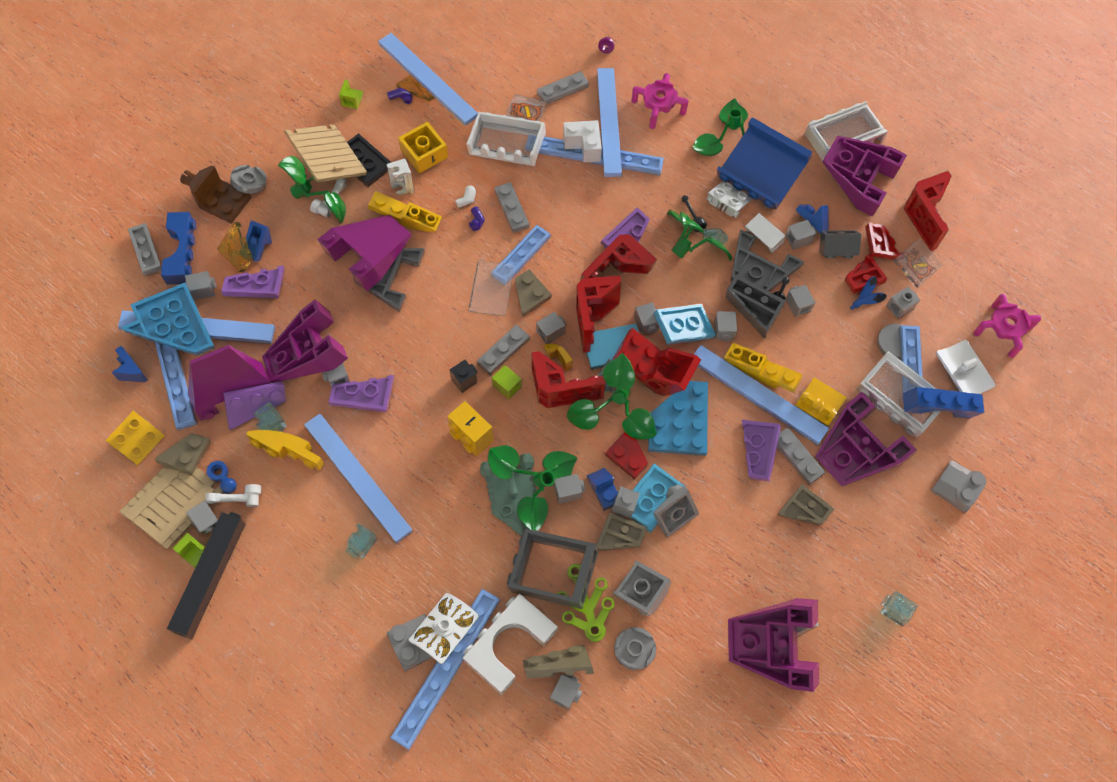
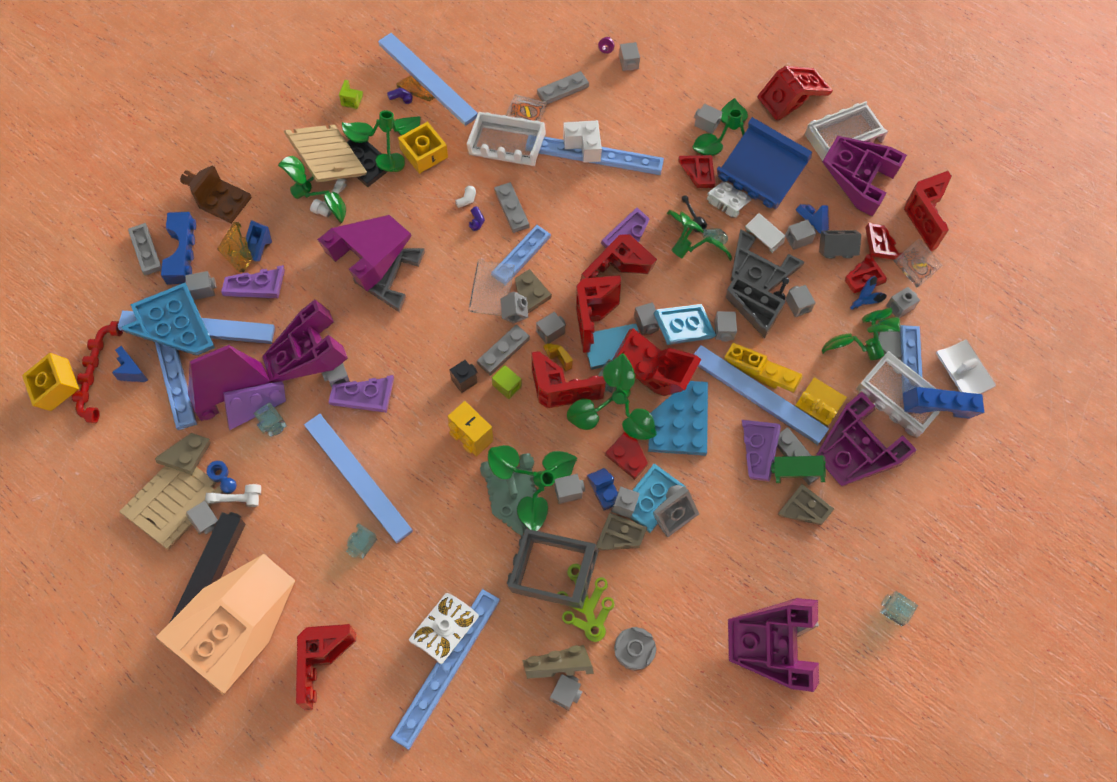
(50, 382): none -> yellow brick
(86, 379): none -> red bar
(135, 438): yellow hinge -> none
(189, 549): lime panel -> none
(229, 621): none -> light nougat wedge
(248, 179): light grey tile -> none
(283, 444): yellow slope -> none
(330, 644): none -> red bracket
(361, 131): none -> green plant
(400, 176): white hinge -> none
(406, 215): yellow slope -> none
(407, 653): light grey slope -> none
(514, 307): none -> light grey brick
(520, 615): white arch -> none
(609, 123): light blue tile -> none
(629, 56): none -> light grey brick
(643, 589): light grey slope -> none
(659, 104): dark pink plate -> none
(699, 170): none -> red wing
(707, 118): none -> light grey brick
(790, 89): none -> red bracket
(799, 467): none -> green brick
(872, 345): none -> green plant
(959, 486): light grey slope -> none
(1003, 329): dark pink plate -> none

